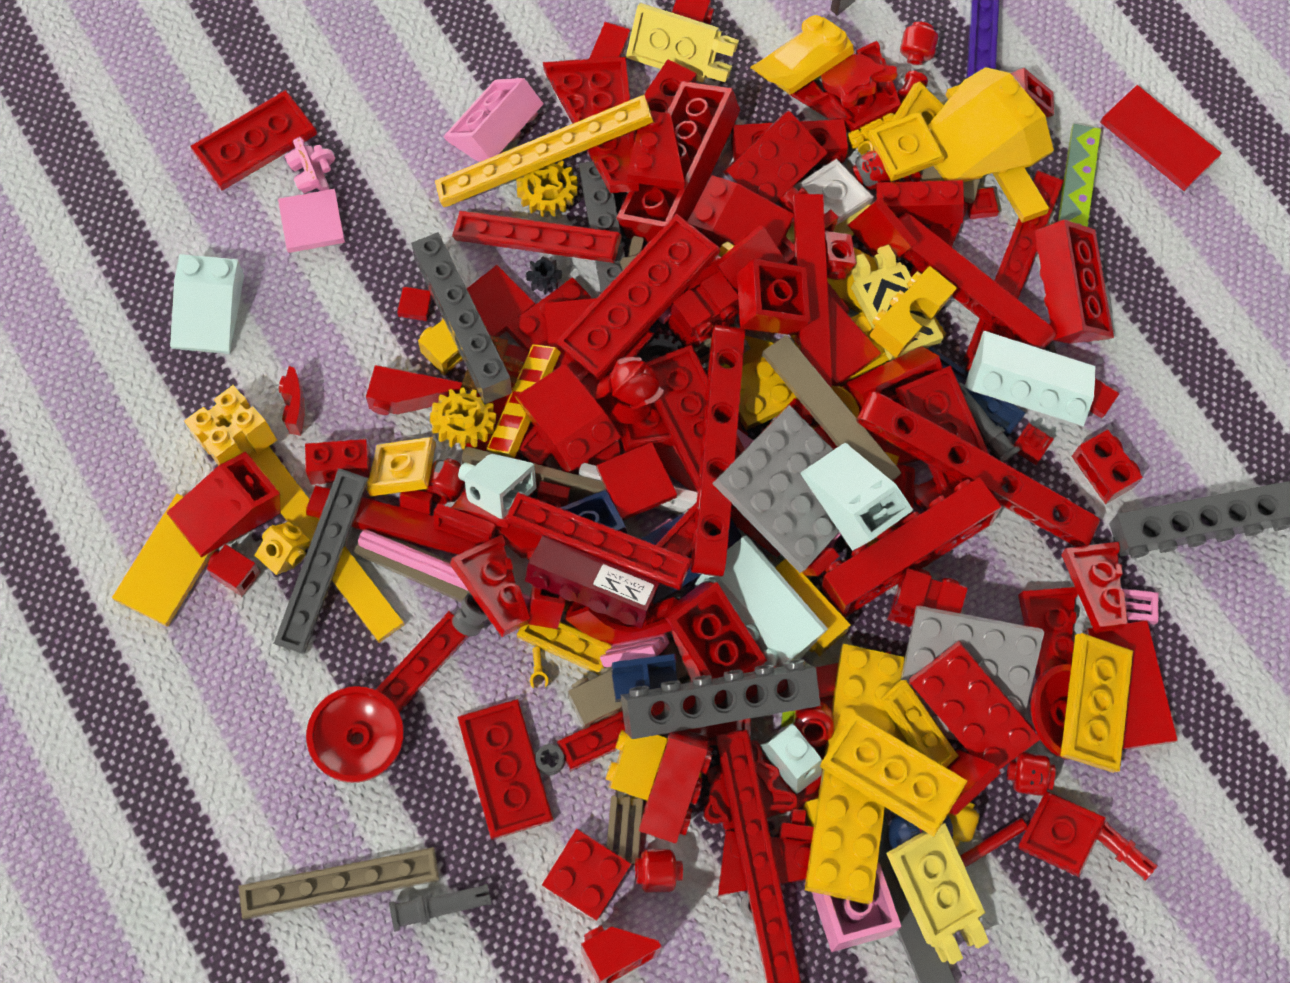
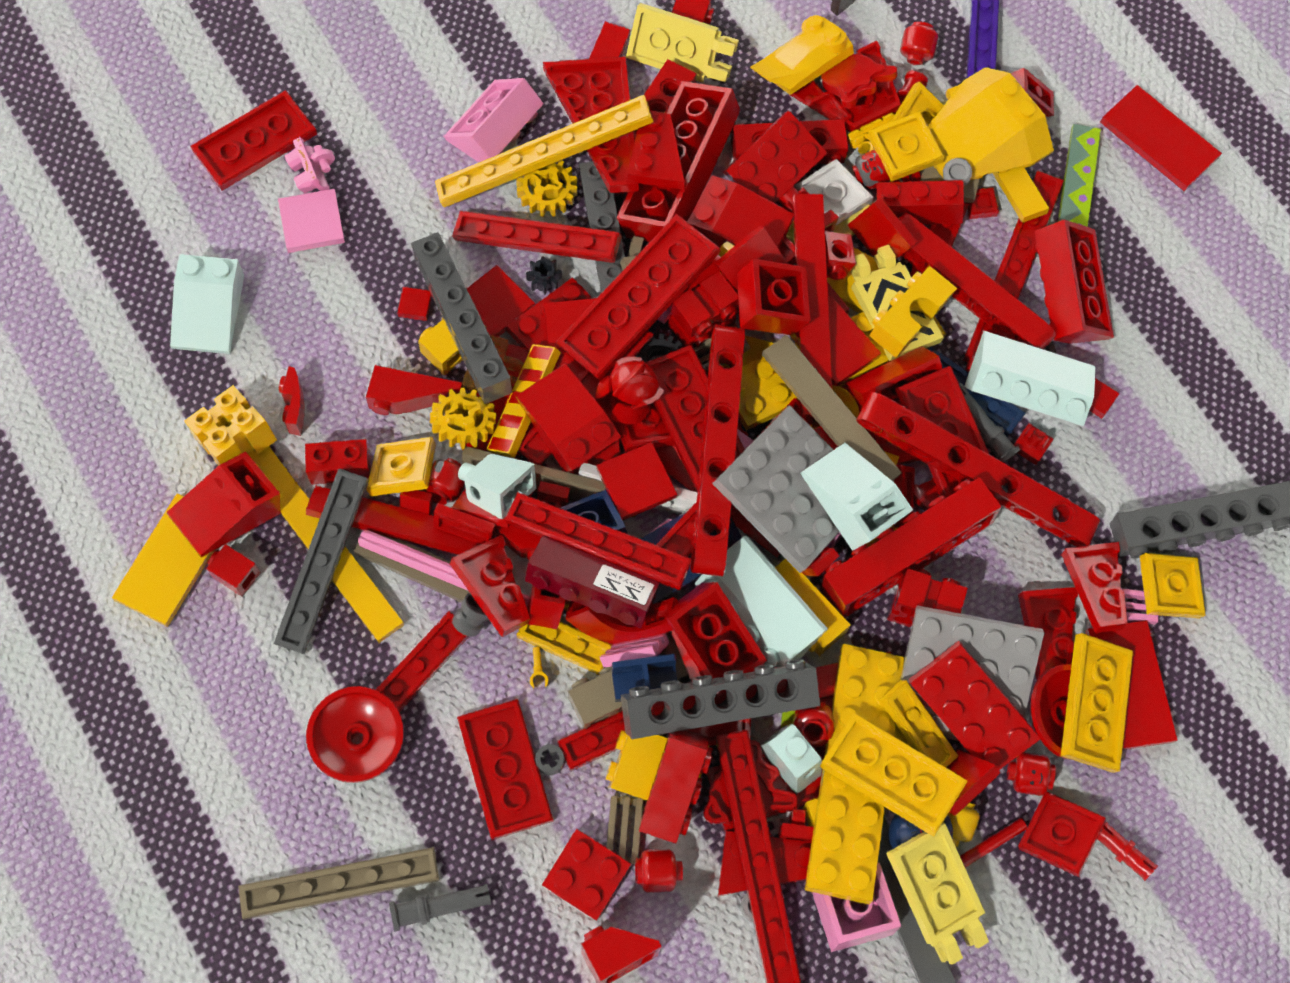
(282, 547): yellow brick -> none
(957, 170): none -> light grey tile
(1100, 469): red brick -> none
(1172, 585): none -> yellow tile

